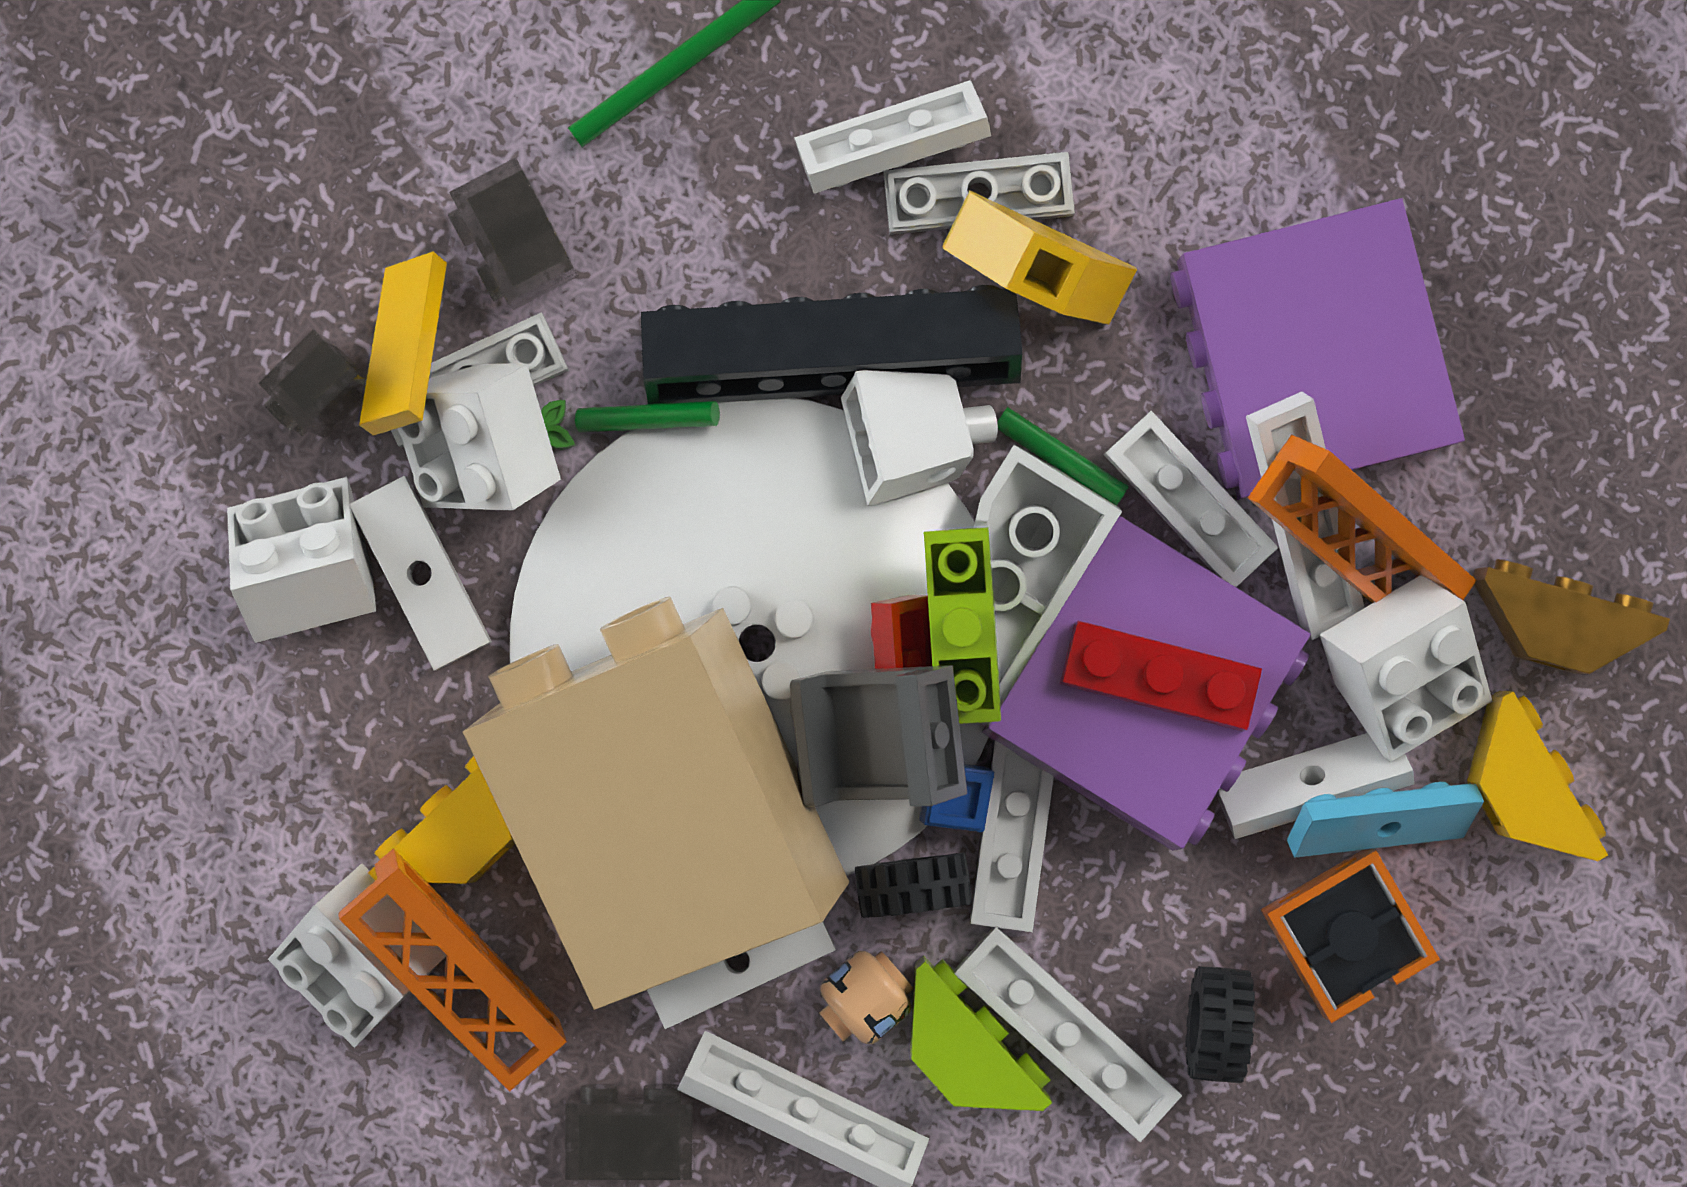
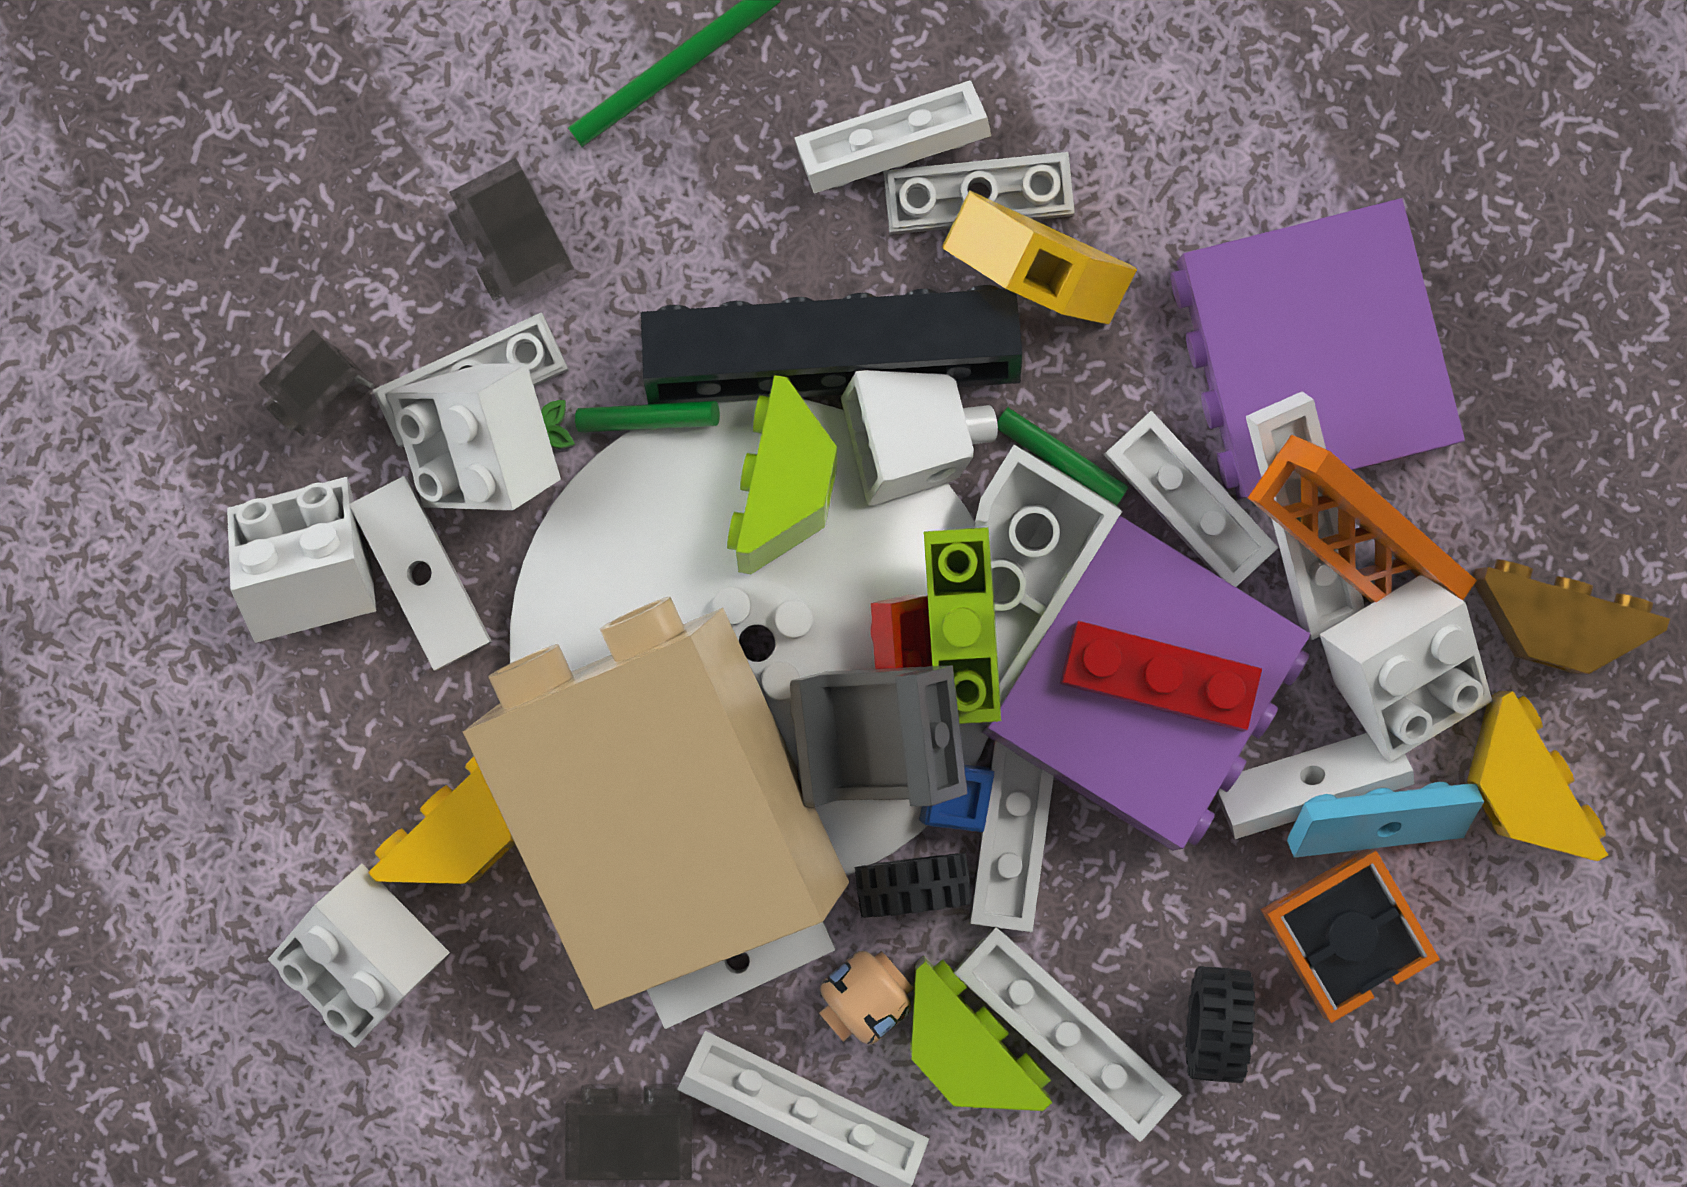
(403, 344): yellow tile -> none
(471, 954): orange fence -> none
(786, 480): none -> lime slope

